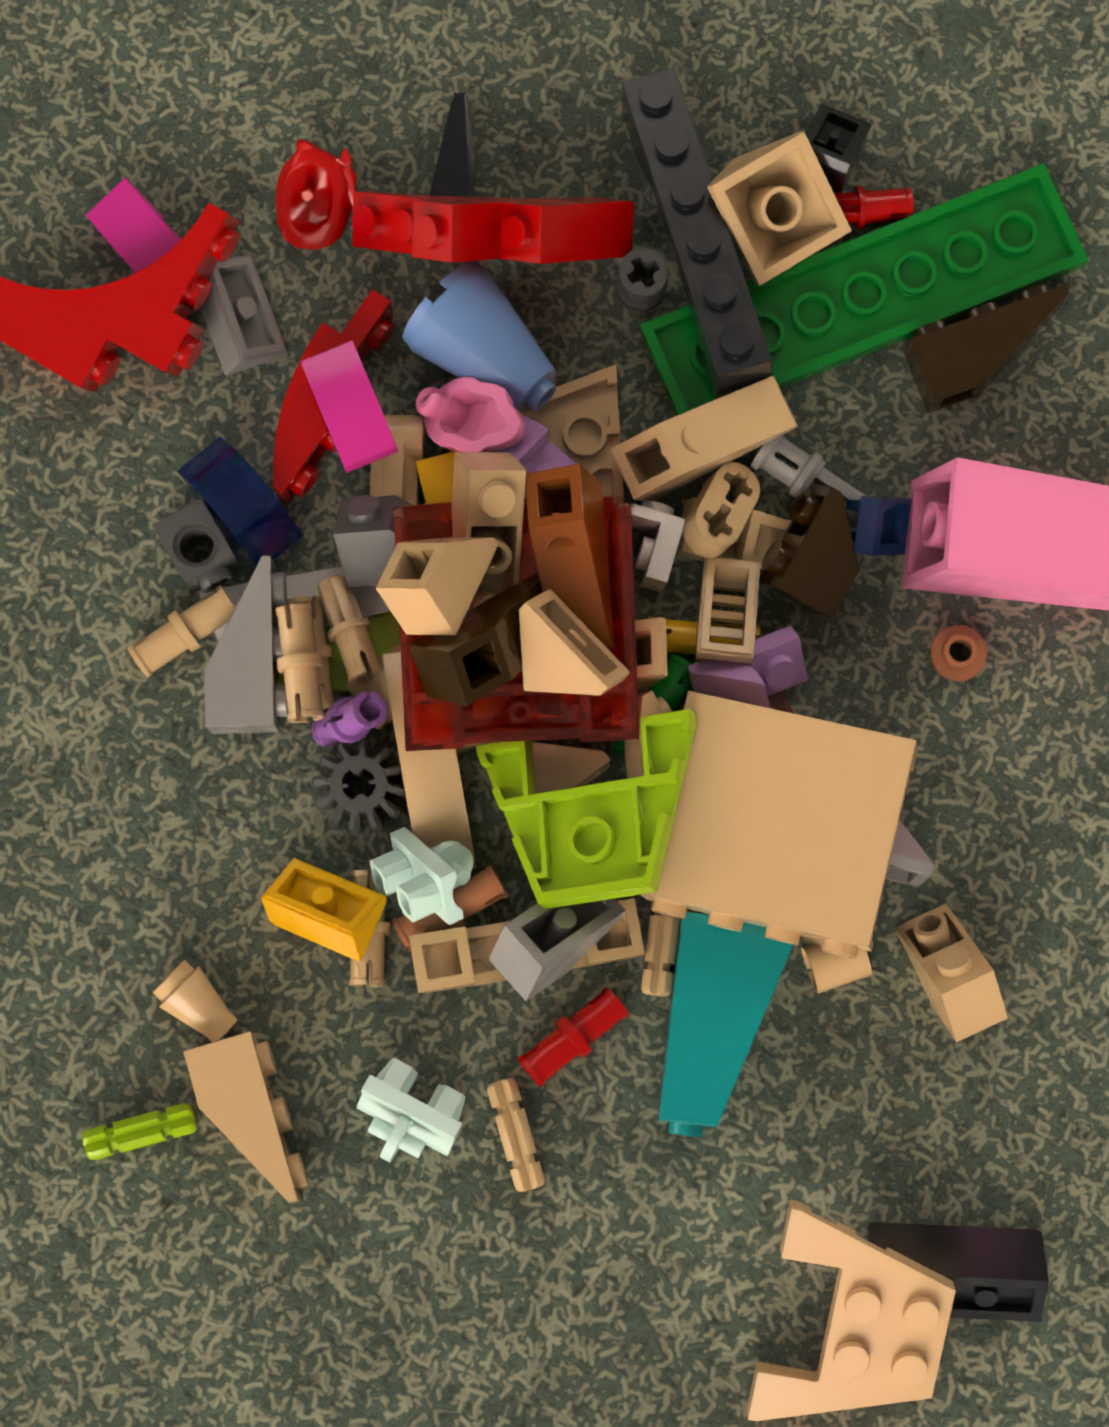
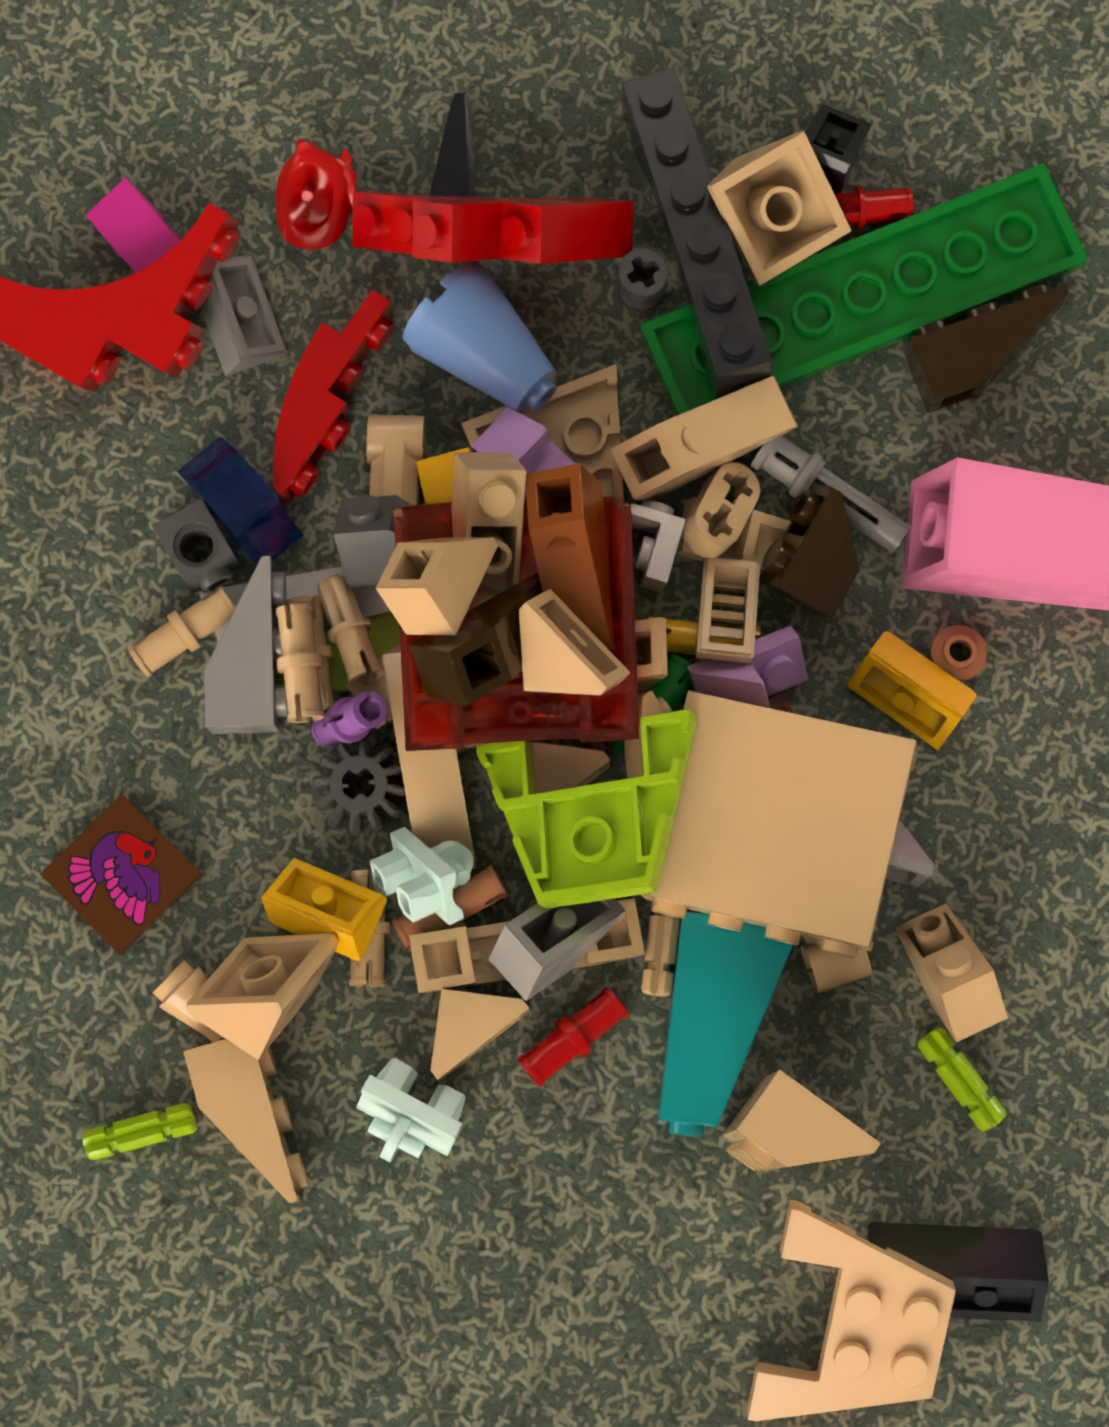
(121, 875): none -> tile
(262, 987): none -> tan slope
(349, 406): dark pink slope -> none
(468, 1024): none -> tan slope
(470, 416): bright pink arm -> none
(515, 1134): tan axle -> none
(792, 1127): none -> tan slope
(881, 524): dark blue tile -> none
(911, 690): none -> yellow slope
(961, 1079): none -> lime axle

